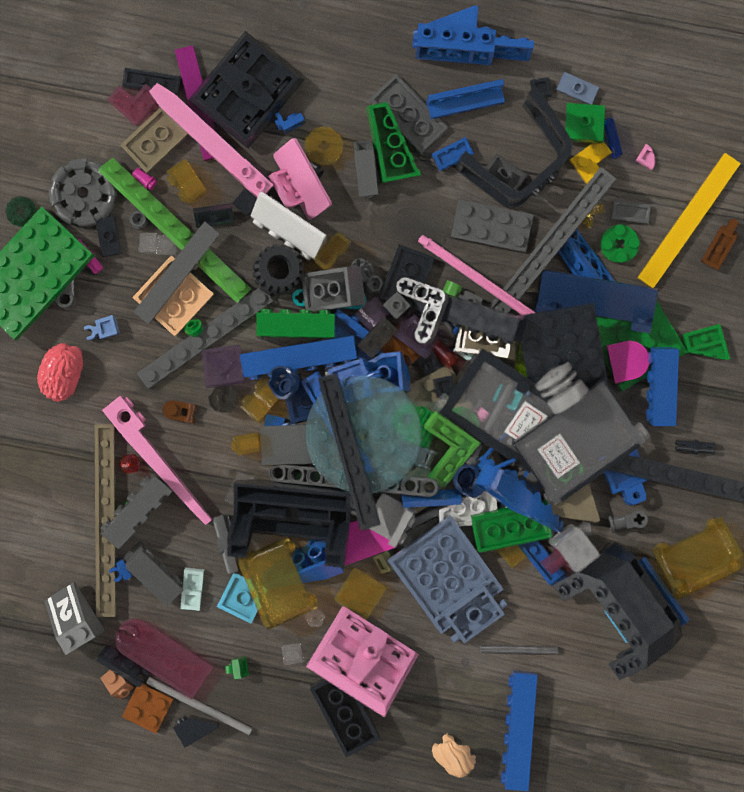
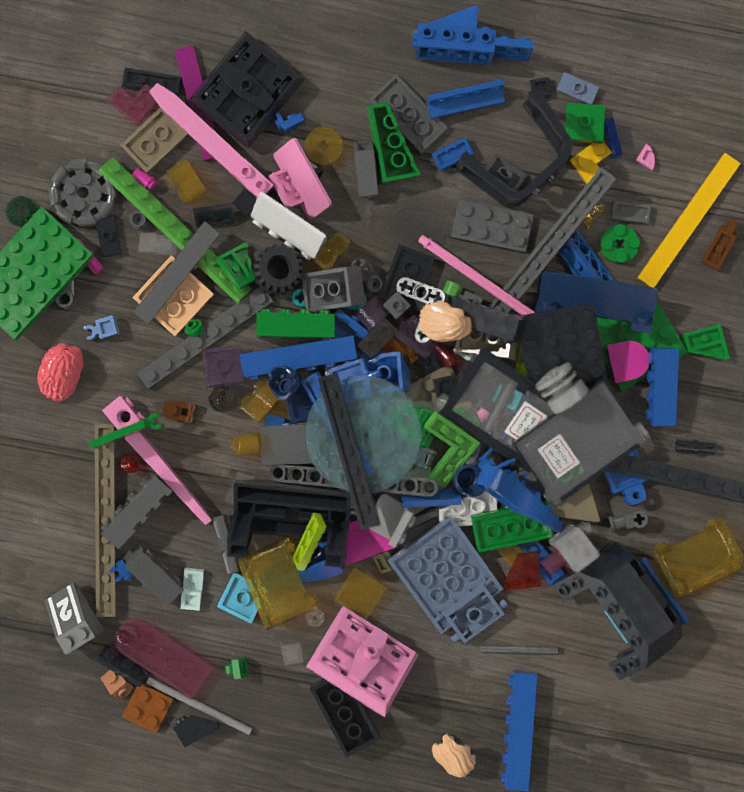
(126, 431): none -> green tile
(237, 266): none -> green wing
(309, 541): none -> lime plate
(444, 322): none -> light nougat hair
(524, 572): none -> clear red wing

